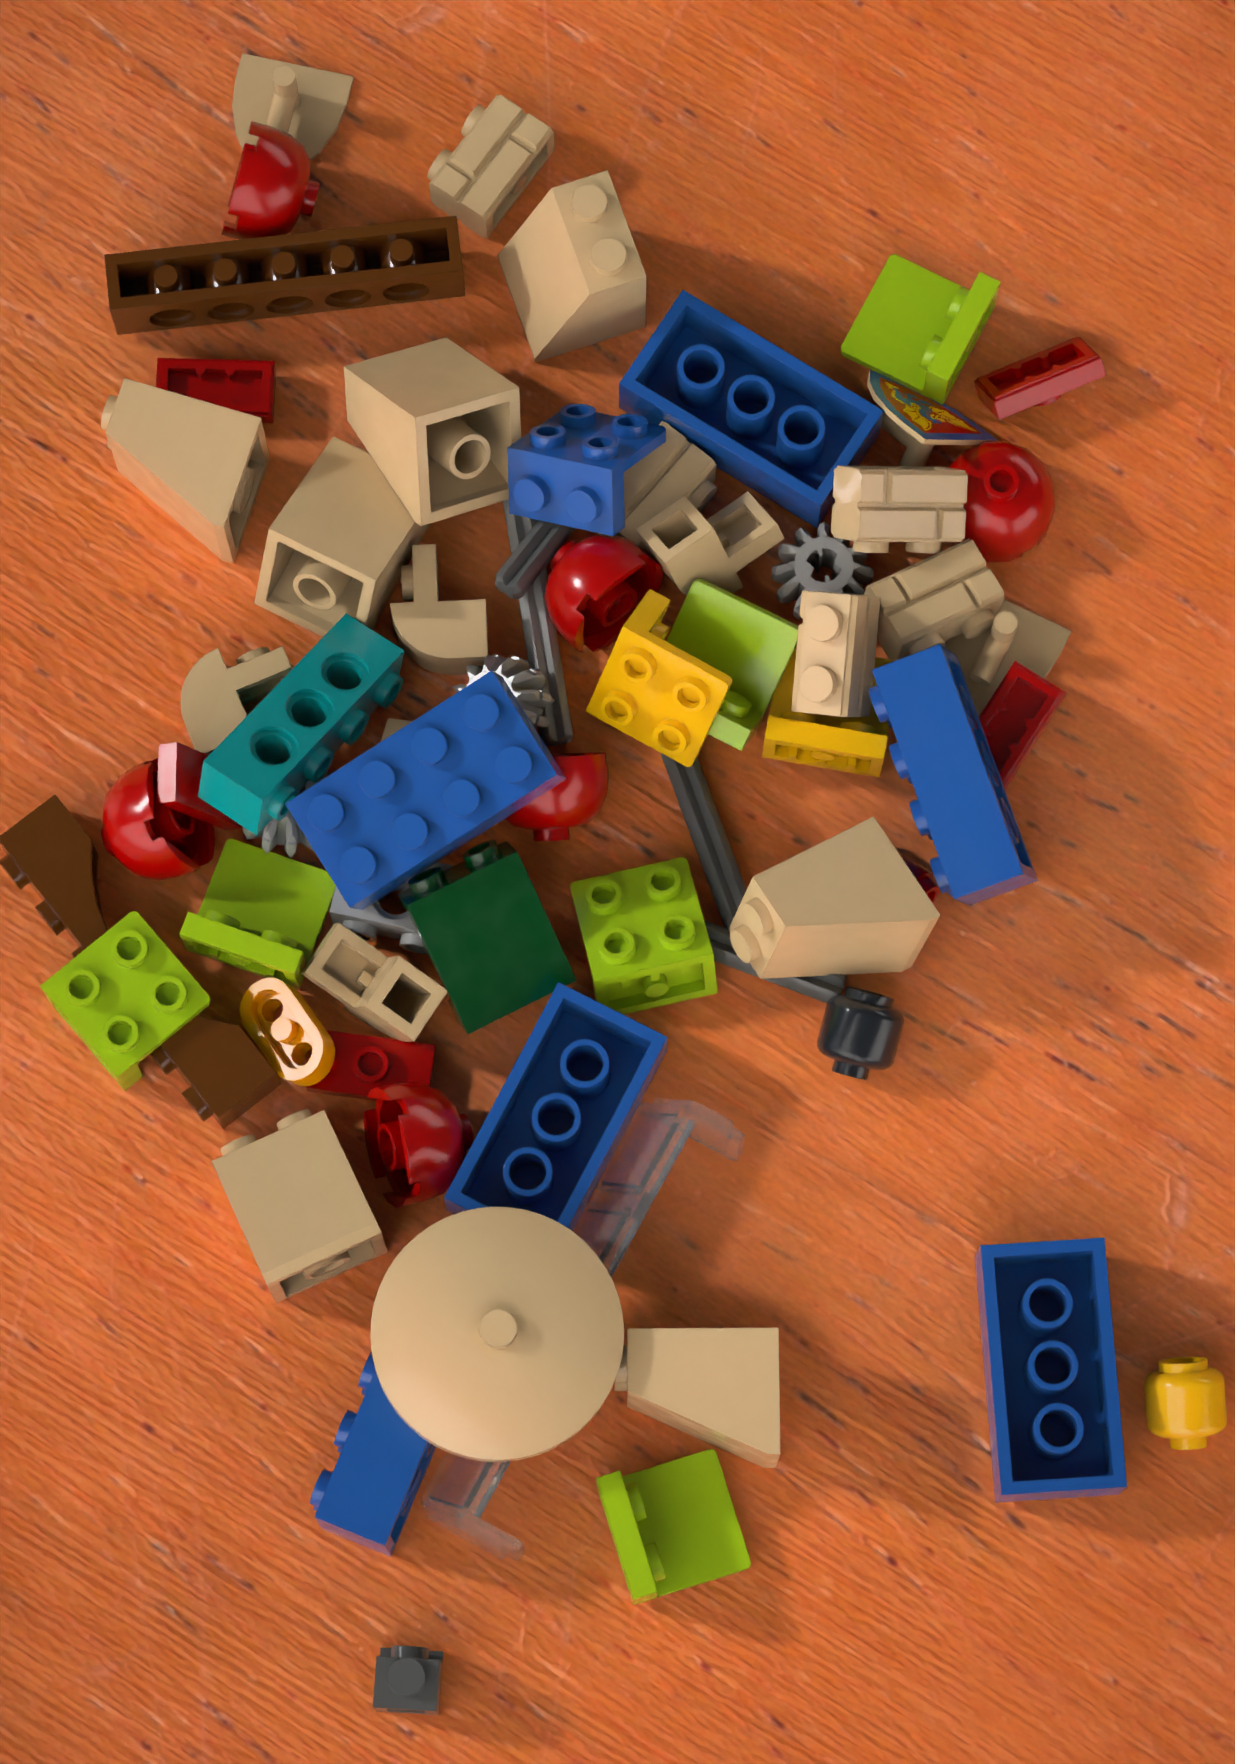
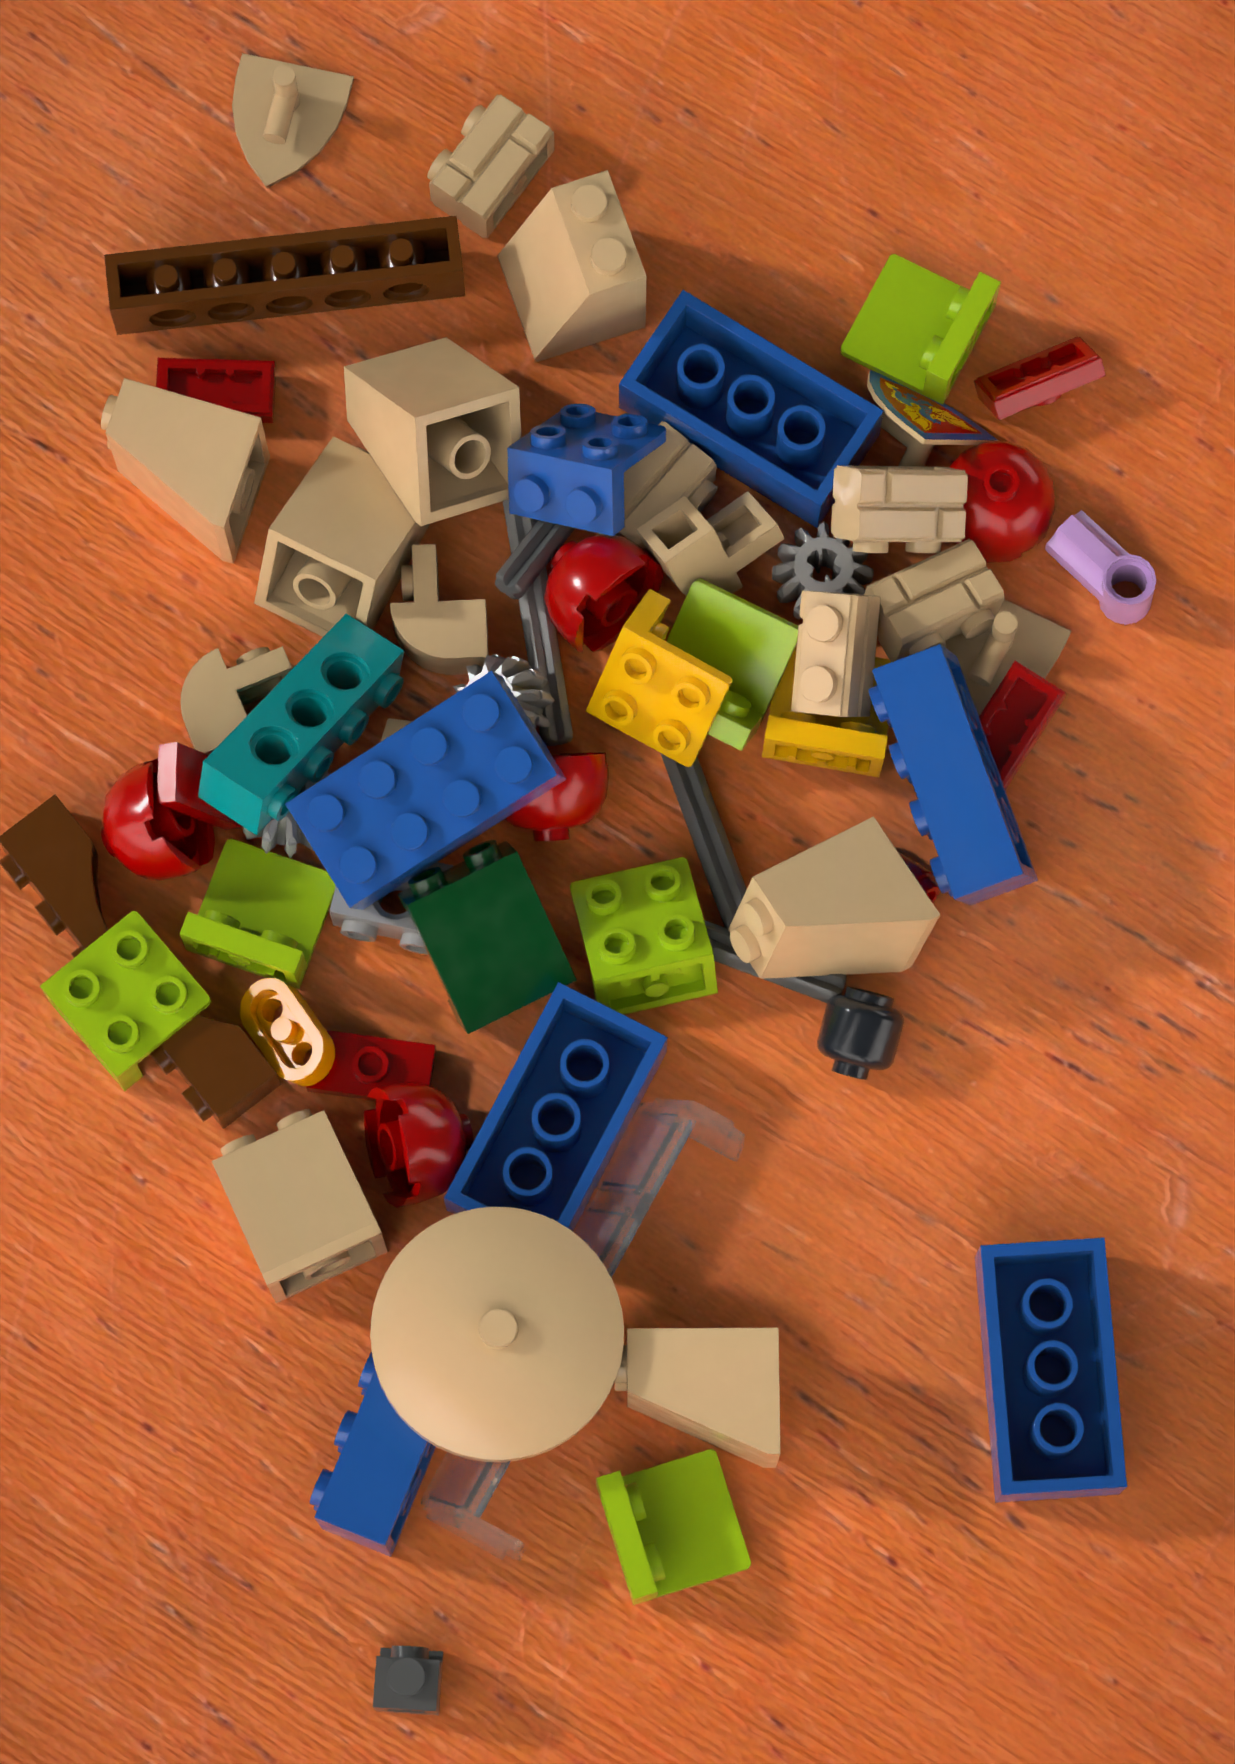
(270, 186): red cylinder -> none
(372, 986): tan brick -> none
(1101, 563): none -> lavender piece
(1185, 1402): yellow head -> none

